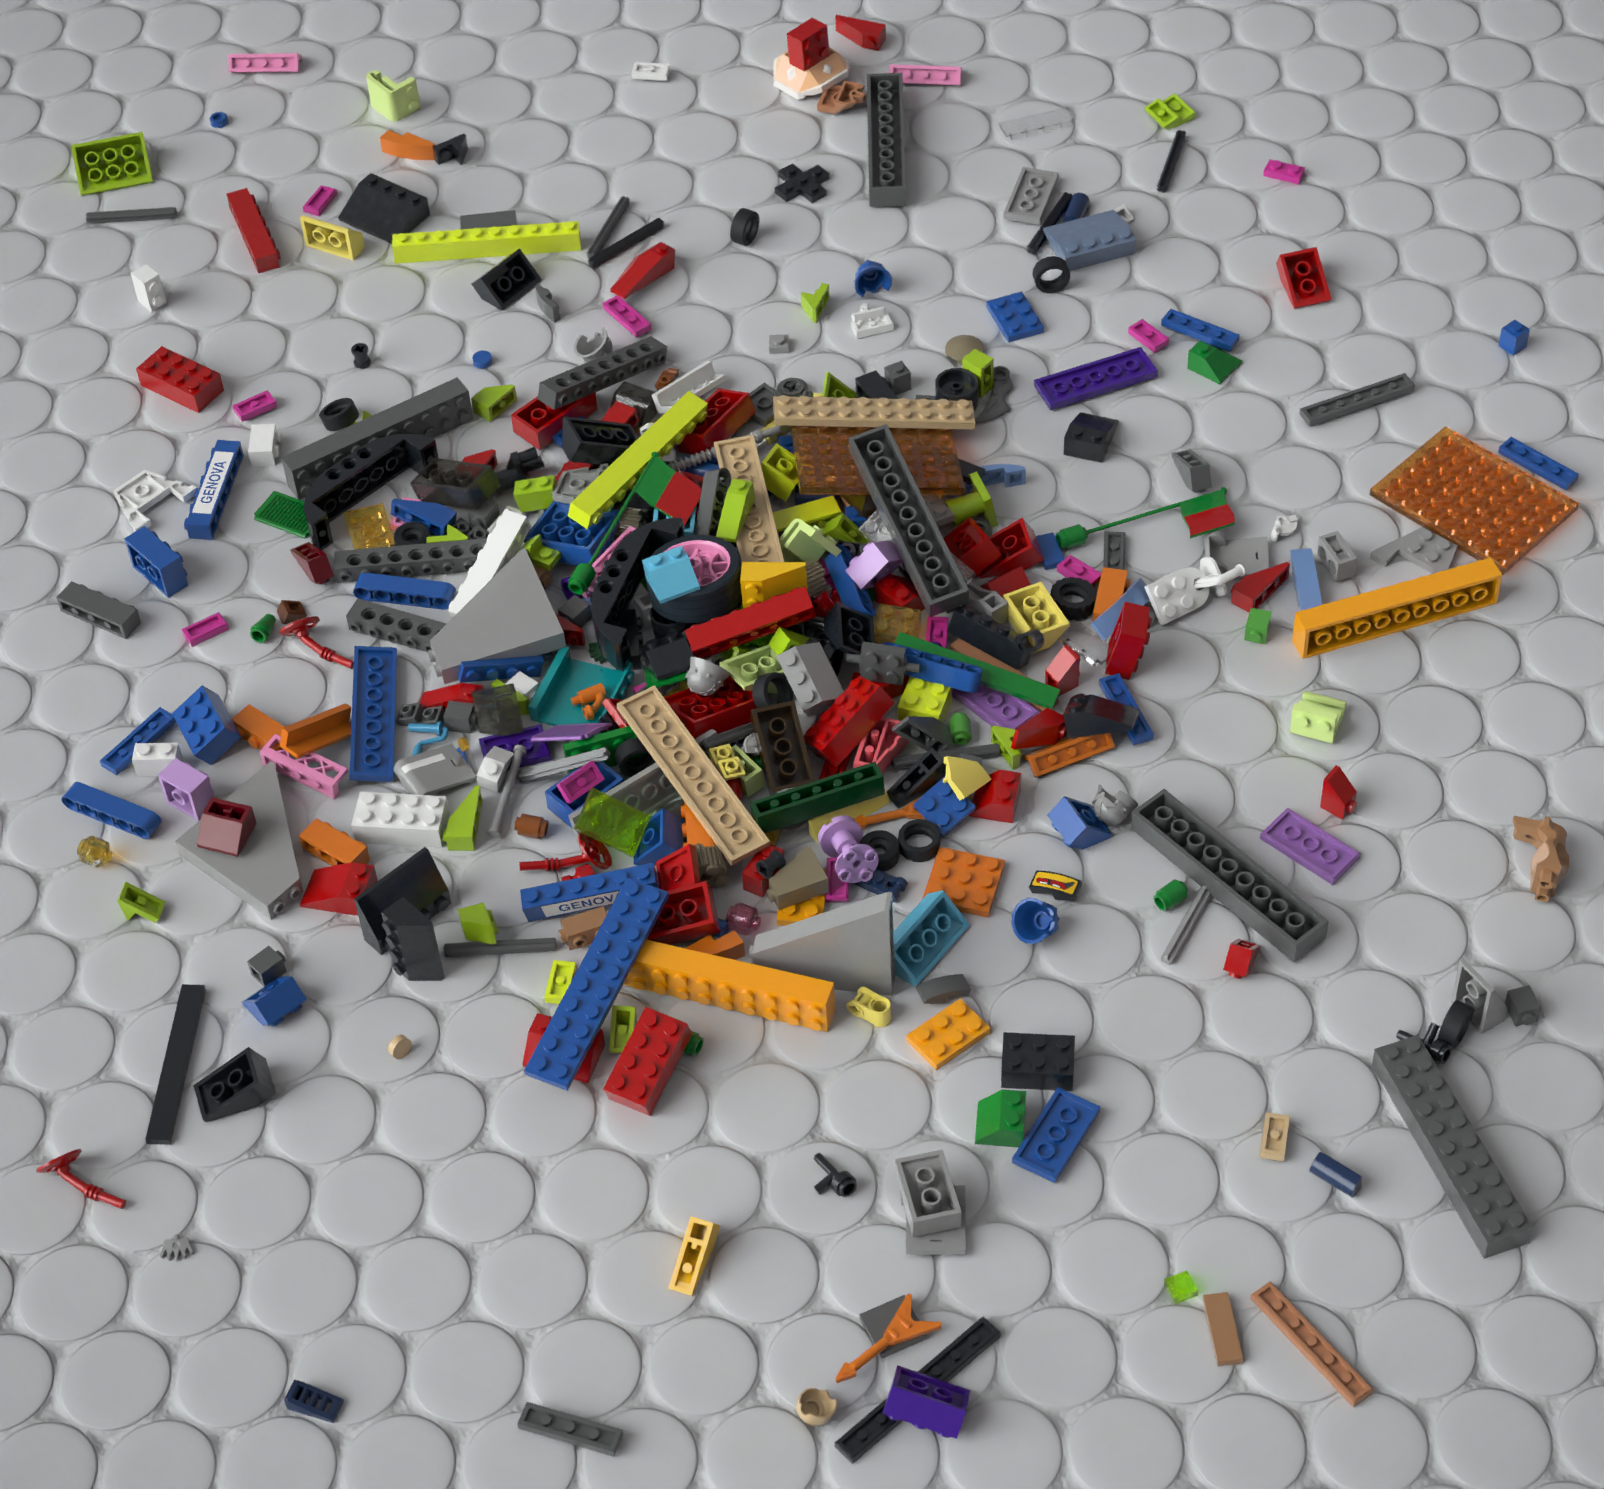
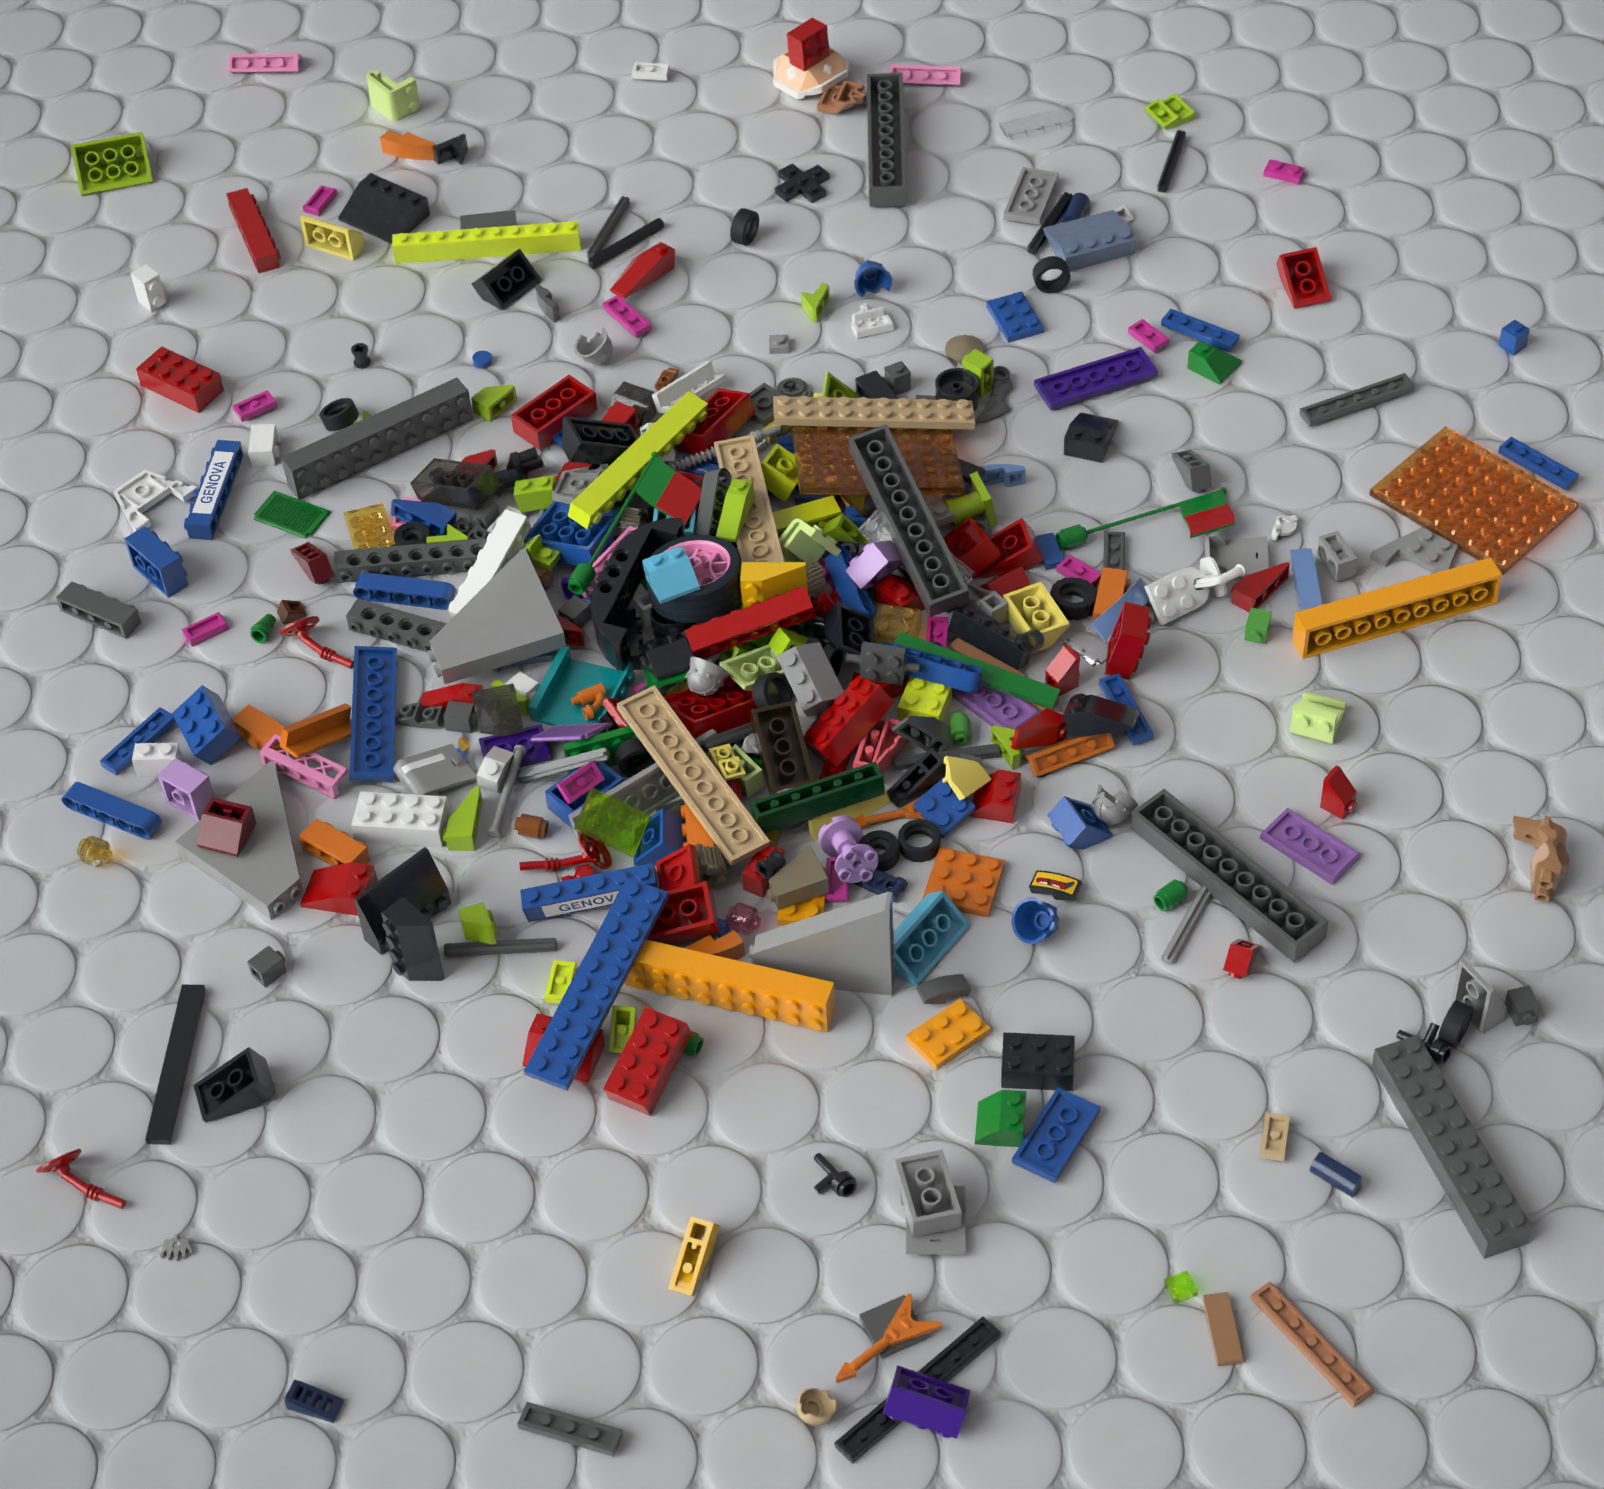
(131, 215): dark grey axle -> none
(137, 901): lime slope -> none
(218, 120): blue tile -> none
(275, 1001): blue slope -> none
(360, 476): black slope -> none
(399, 1046): tan tile -> none
(437, 728): dark azure piece -> none
(499, 668): blue plate -> none
(581, 928): medium nougat brick -> none
(596, 653): dark green piece -> none
(602, 372): dark grey brick -> none
(862, 32): red slope -> none
(871, 1007): light yellow piece -> none

